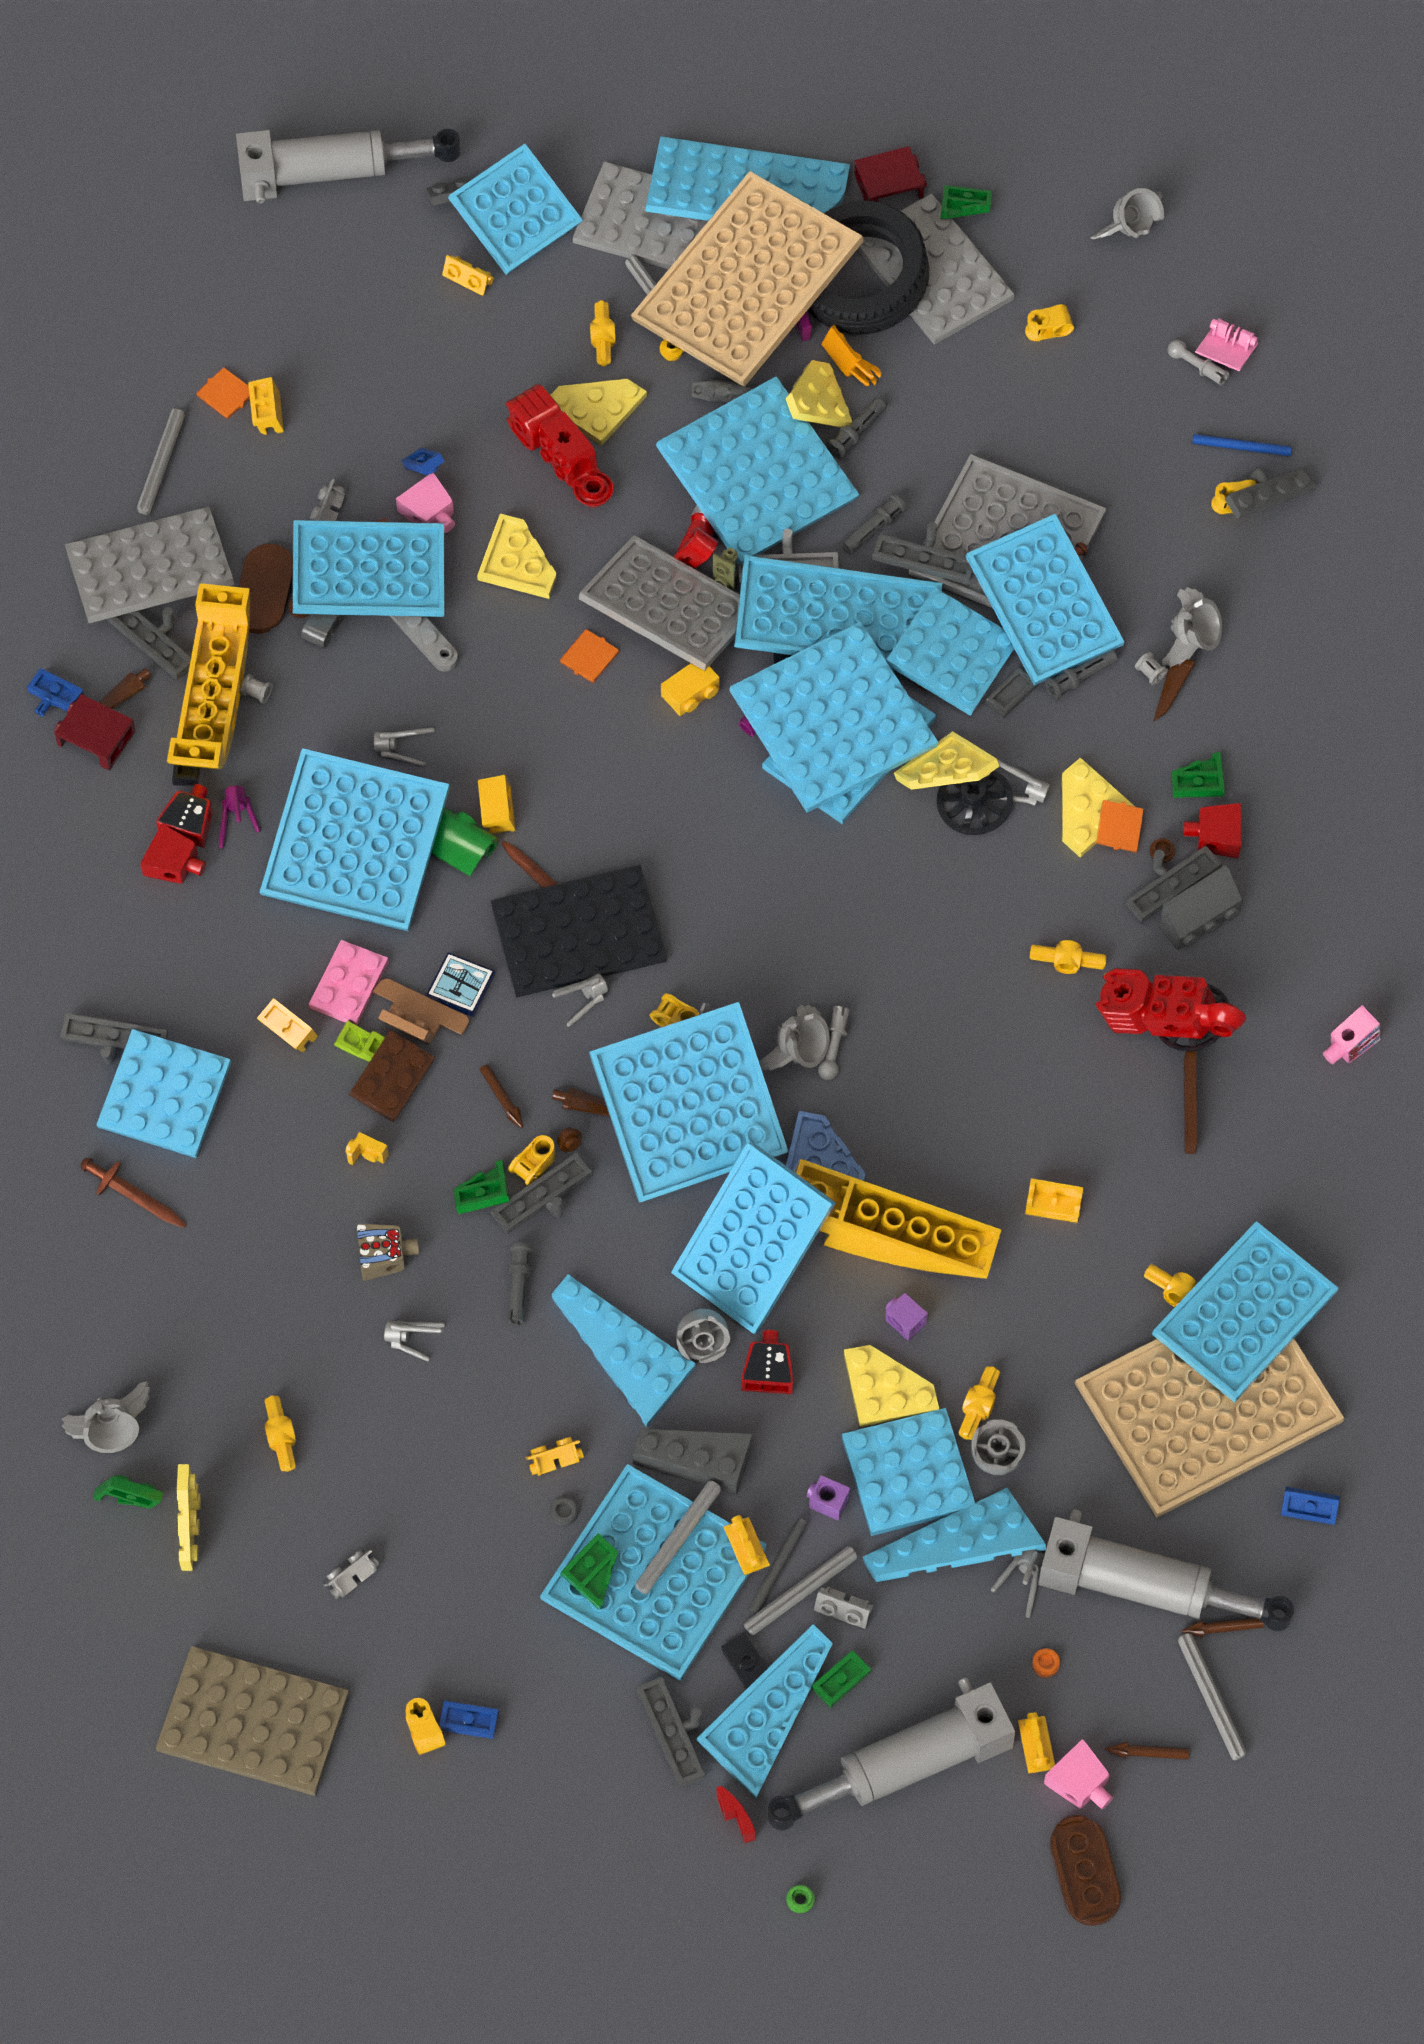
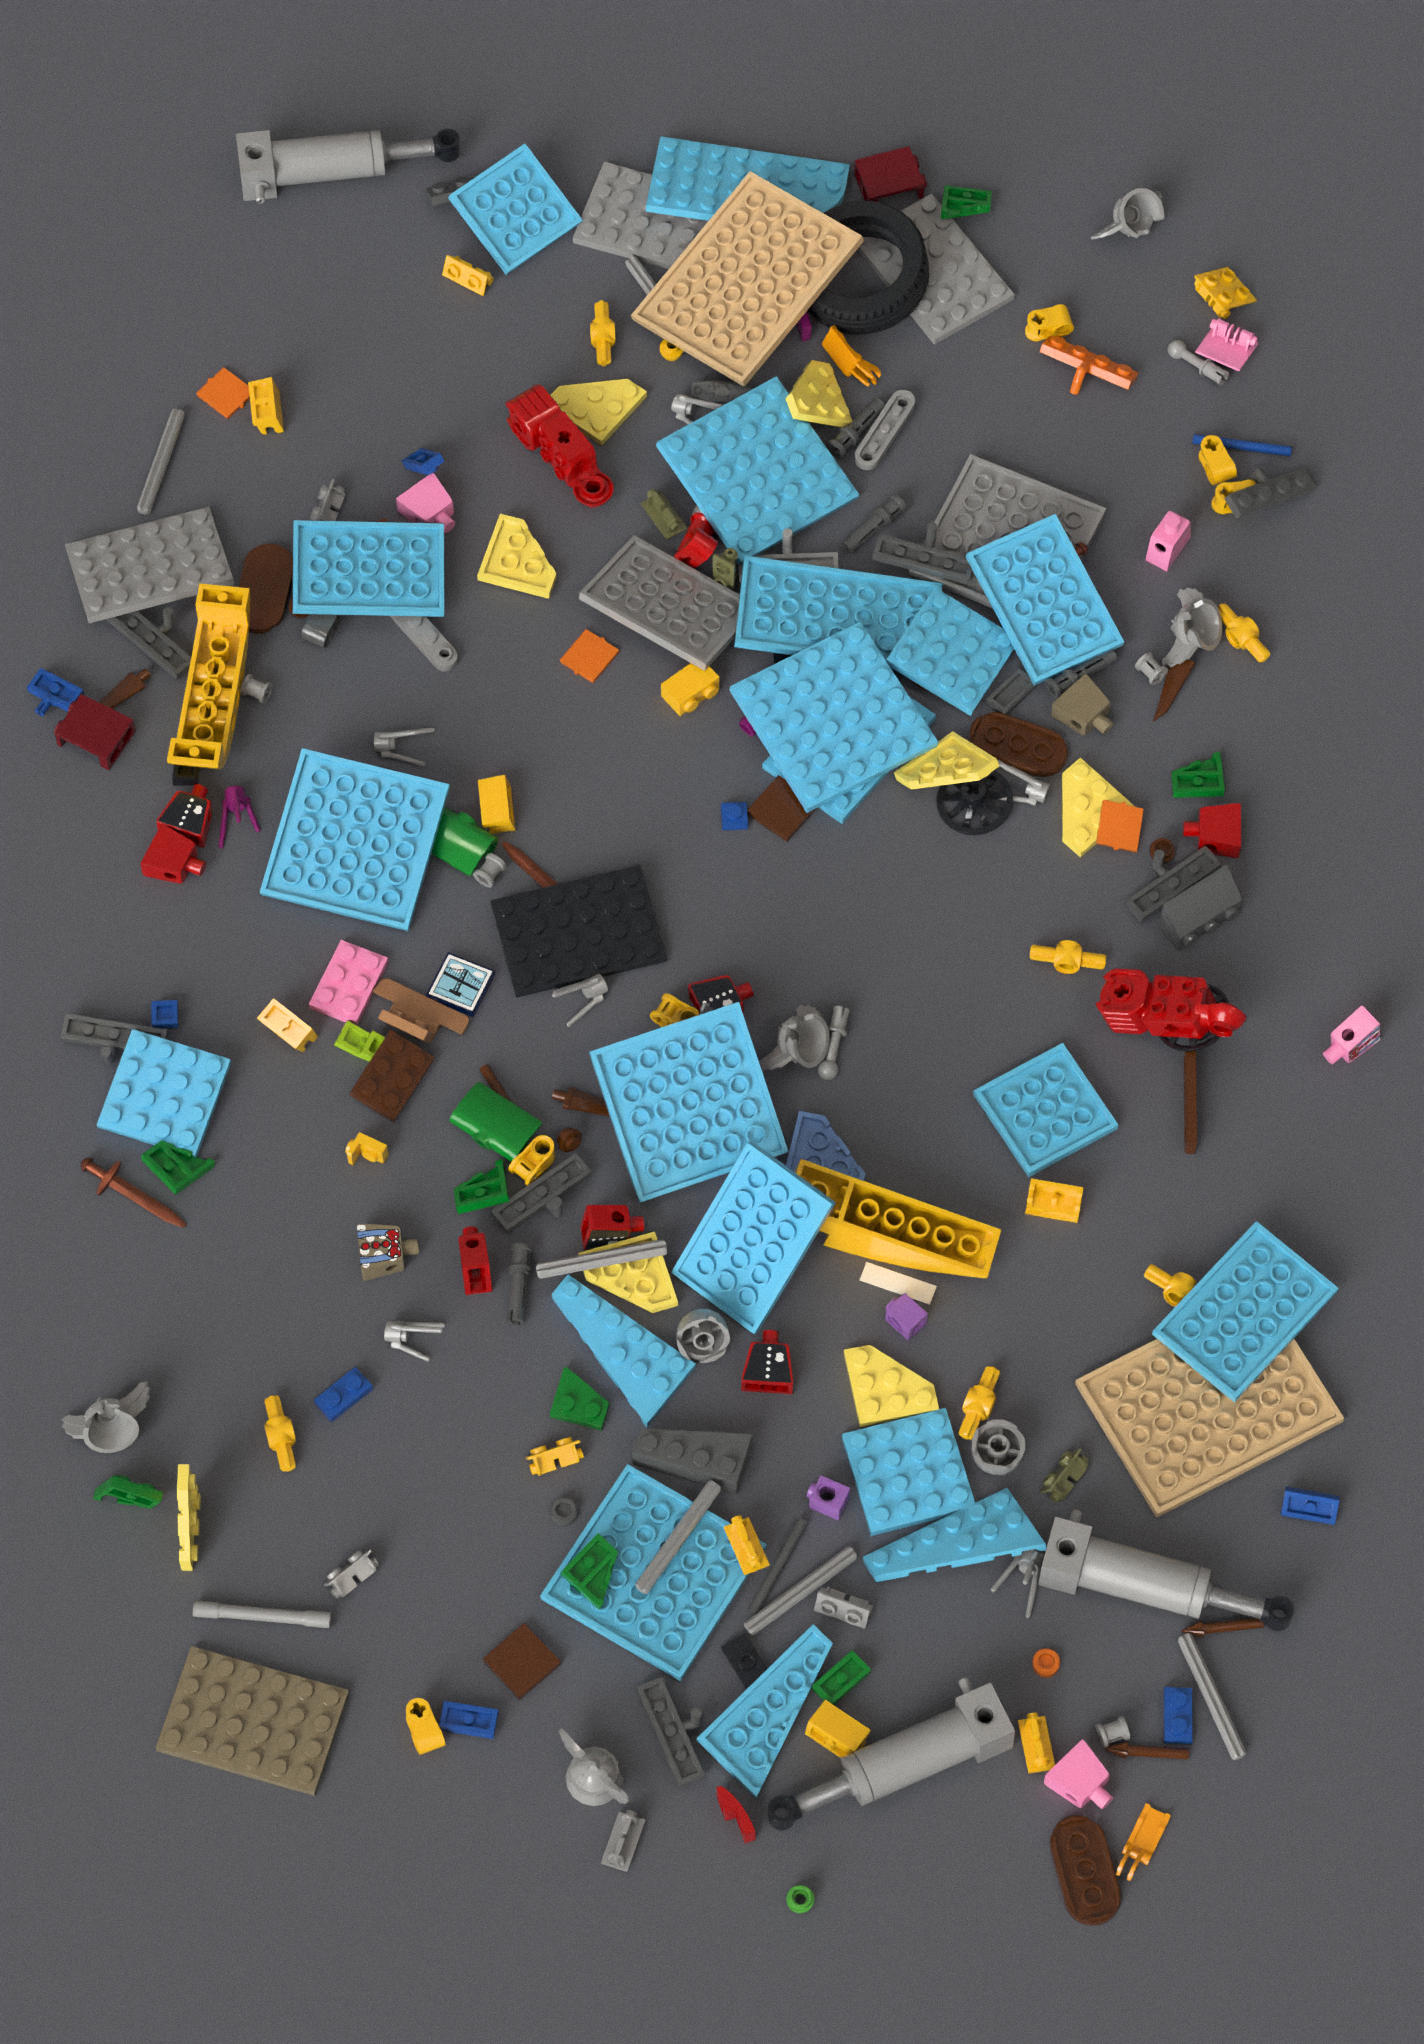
(164, 1014): none -> blue plate
(175, 1165): none -> green wing
(217, 1610): none -> light grey piece
(343, 1394): none -> blue plate
(473, 1256): none -> red torso
(489, 870): none -> light grey bush
(494, 1121): none -> green panel
(521, 1661): none -> reddish brown tile
(578, 1402): none -> green wing
(593, 1774): none -> light grey helmet
(601, 1258): none -> light grey axle
(608, 1225): none -> red torso
(623, 1840): none -> light grey hinge
(638, 1281): none -> light yellow plate
(663, 514): none -> olive hinge
(686, 405): none -> light grey plant
(718, 993): none -> torso
(734, 816): none -> blue plate
(779, 809): none -> reddish brown tile
(836, 1730): none -> yellow hinge
(884, 430): none -> light grey plate
(898, 1283): none -> white sticker
(1020, 743): none -> reddish brown tile
(1045, 1109): none -> medium azure plate
(1070, 1466): none -> olive hinge
(1083, 707): none -> dark tan torso
(1088, 362): none -> orange plate
(1112, 1731): none -> light grey bush
(1144, 1838): none -> light orange arm
(1171, 533): none -> bright pink torso
(1177, 1715): none -> blue plate
(1216, 461): none -> yellow piece
(1222, 291): none -> yellow hinge
(1243, 633): none -> yellow axle

